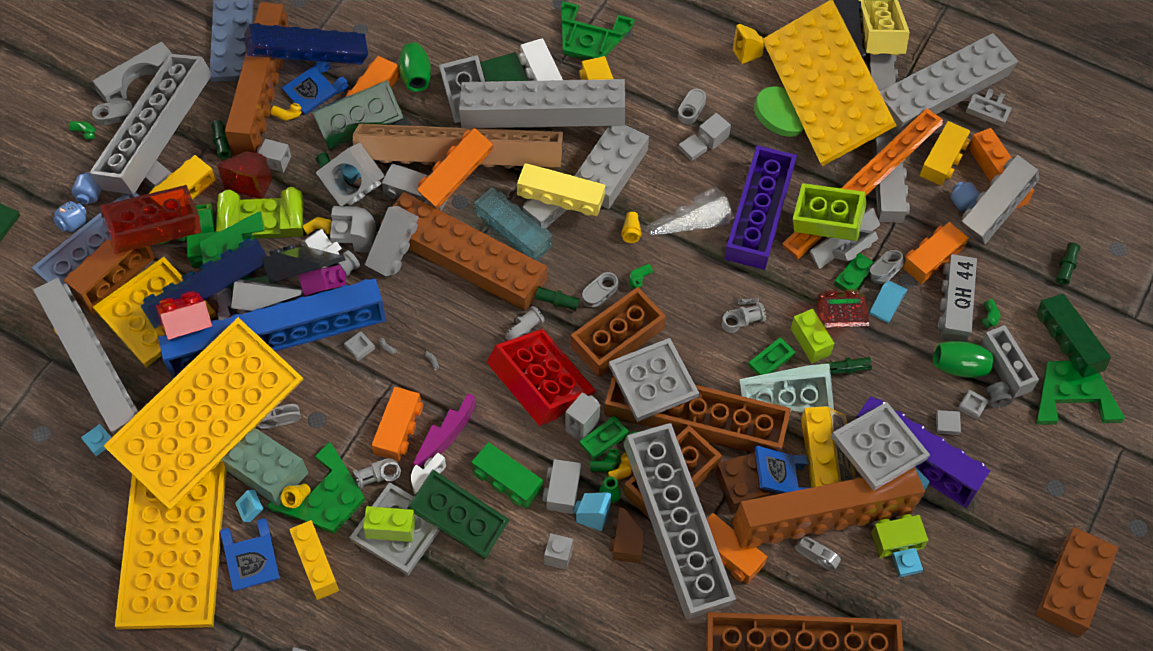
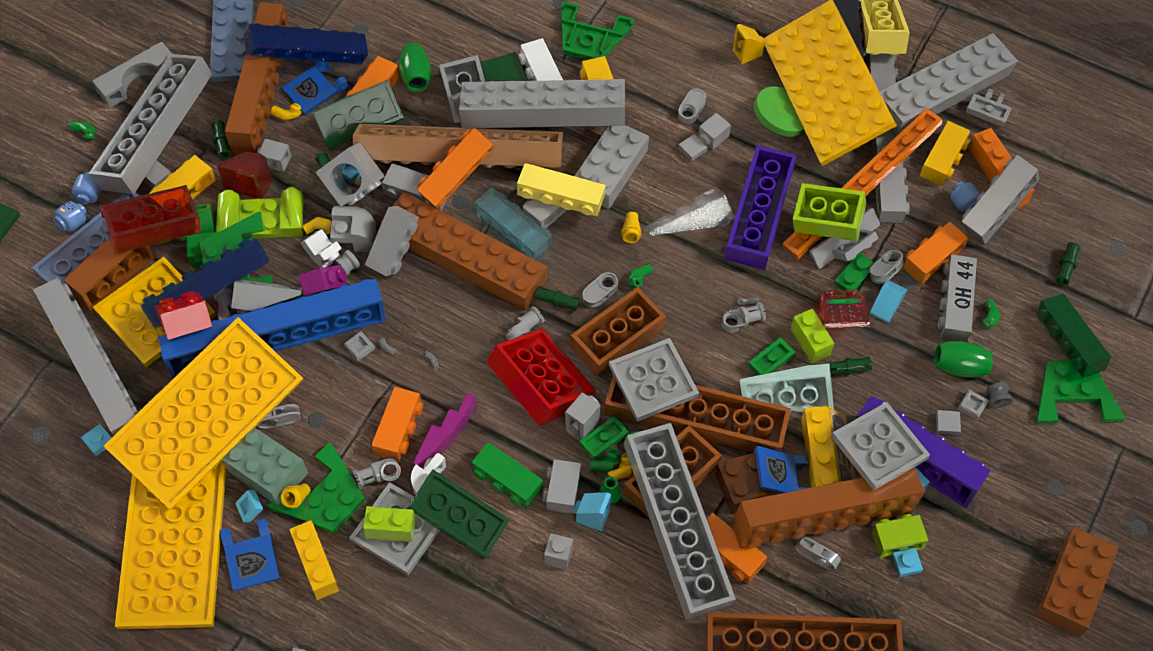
(116, 111): light grey piece -> none
(295, 261): black slope -> none
(628, 540): reddish brown slope -> none
(1010, 361): light grey brick -> none

